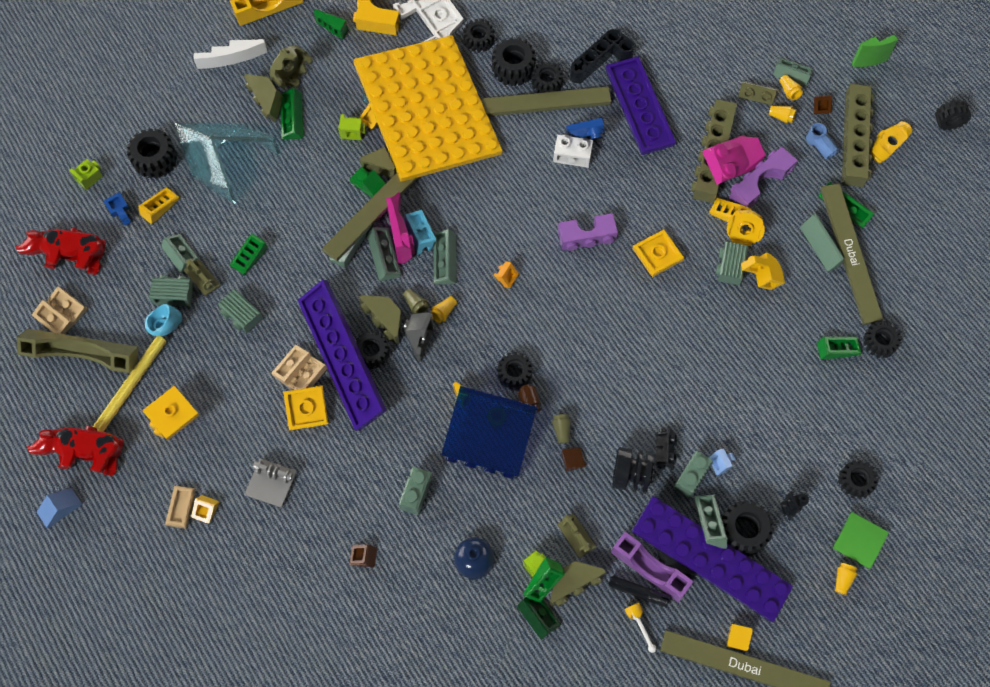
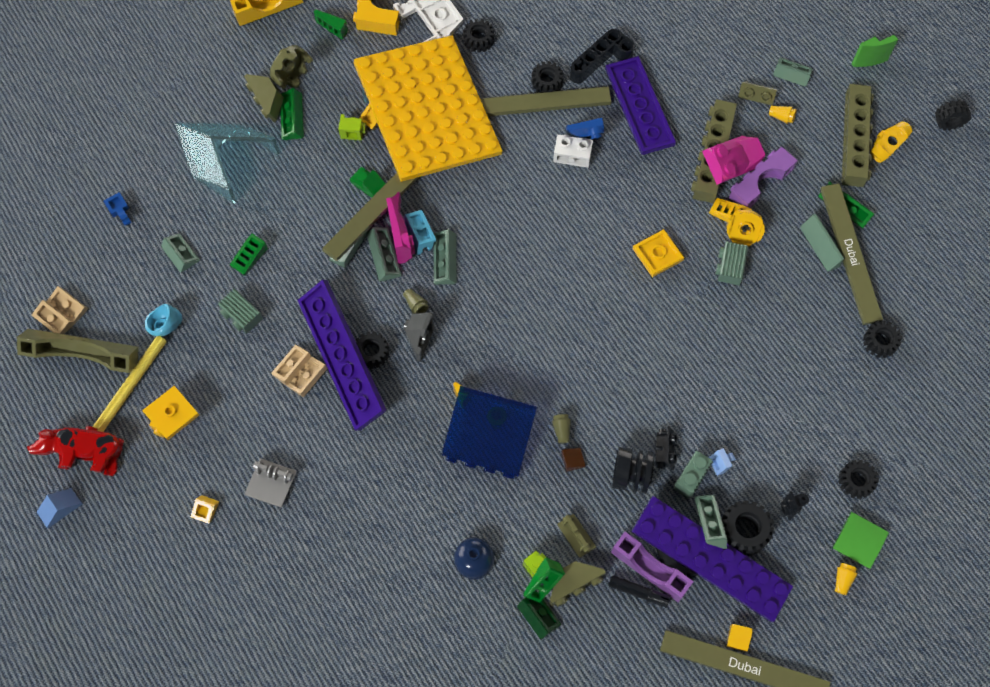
(66, 245): red animal -> none
(87, 173): lime brick -> none
(146, 142): black tyre -> none
(147, 208): yellow slope -> none
(171, 291): sand green brick -> none
(180, 507): tan tile -> none
(201, 276): olive hinge -> none
(234, 53): white slope -> none
(306, 407): yellow plate -> none
(363, 555): reddish brown slope -> none
(378, 161): olive slope -> none
(383, 314): olive slope -> none
(415, 491): sand green brick -> none
(443, 309): yellow cone -> none
(507, 274): light orange tile -> none
(510, 50): black tyre -> none
(519, 360): black tyre -> none
(529, 395): reddish brown brick -> none
(573, 237): medium lavender arch -> none
(635, 612): hinge -> none
(767, 270): yellow brick -> none
(791, 88): yellow cone -> none
(821, 140): medium blue piece -> none
(822, 104): reddish brown slope -> none
(827, 351): green slope -> none

